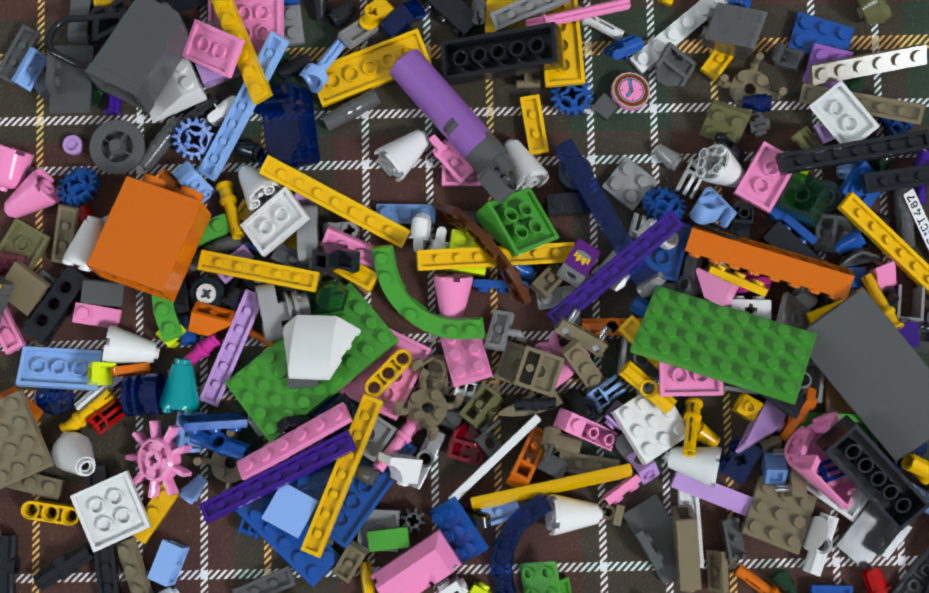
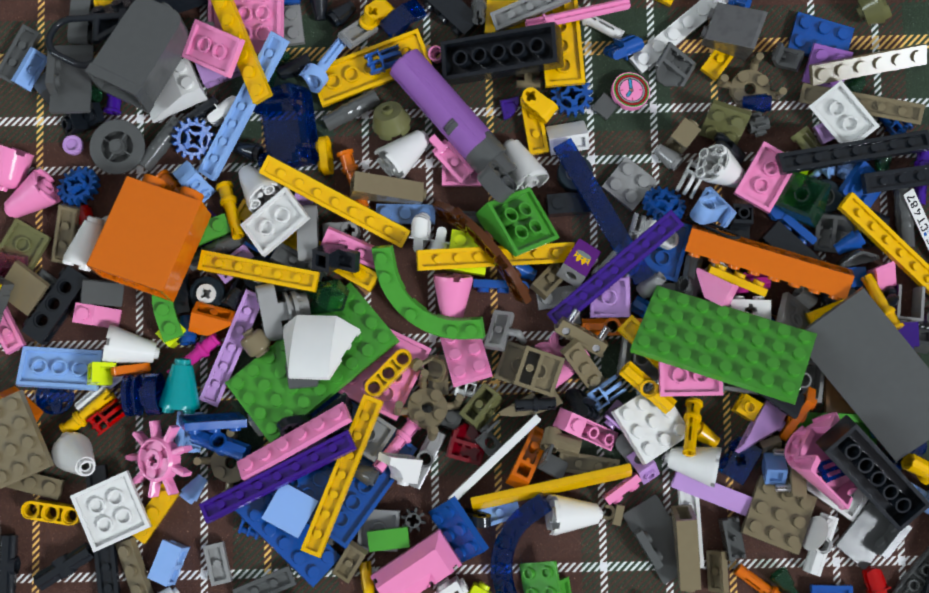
(81, 122): none -> black slope
(217, 563): none -> light grey plate
(255, 342): none -> dark tan head
(326, 162): none -> yellow plate
(349, 167): none -> orange pin
(386, 189): none -> dark tan slope
(387, 58): none -> blue arm
(390, 120): none -> olive cone
(433, 51): none -> bright pink hose
(509, 107): none -> dark purple tile
(539, 106): none -> yellow piece
(575, 130): none -> white panel
(614, 301): none -> lavender tile
(683, 136): none -> dark tan brick
(828, 172): none -> light blue plate

